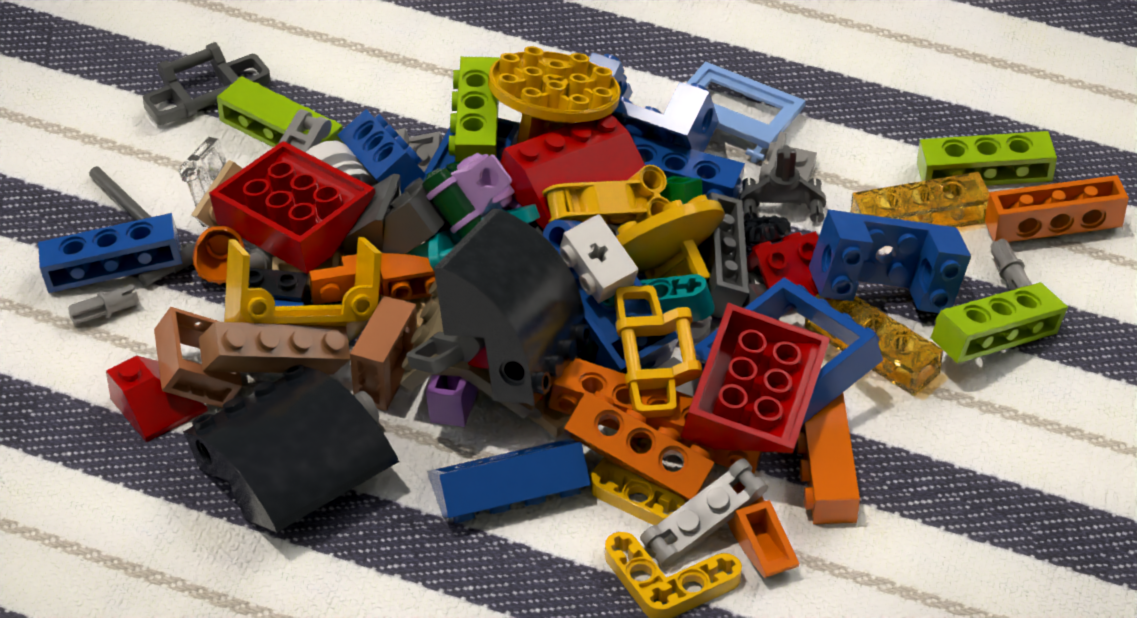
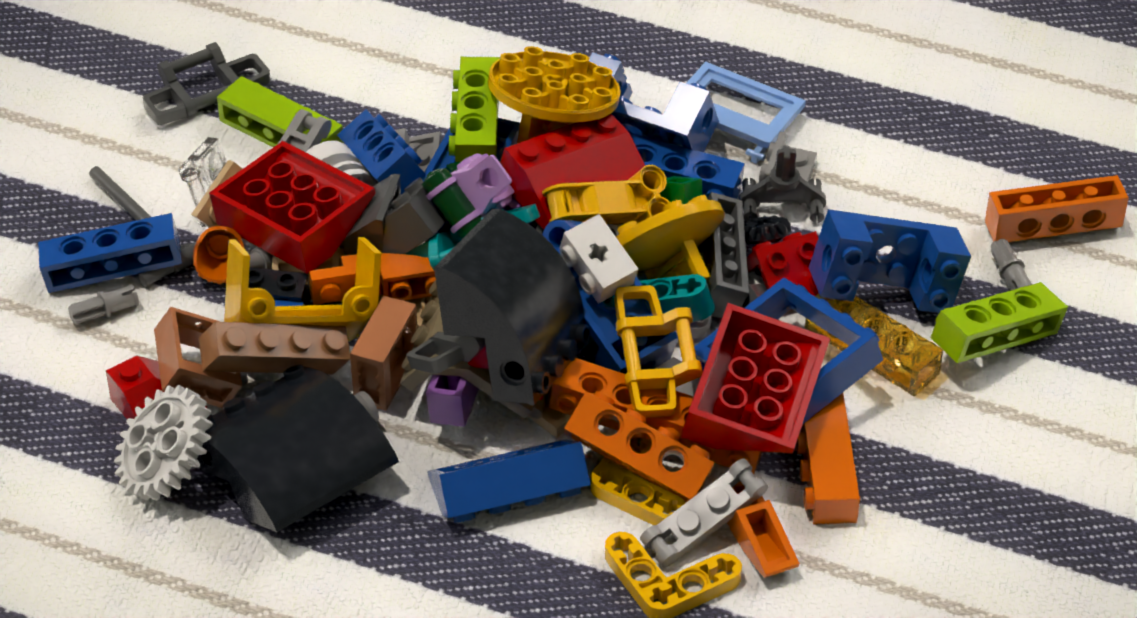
(163, 443): none -> white gear
(940, 201): clear yellow brick -> none
(997, 157): lime brick -> none

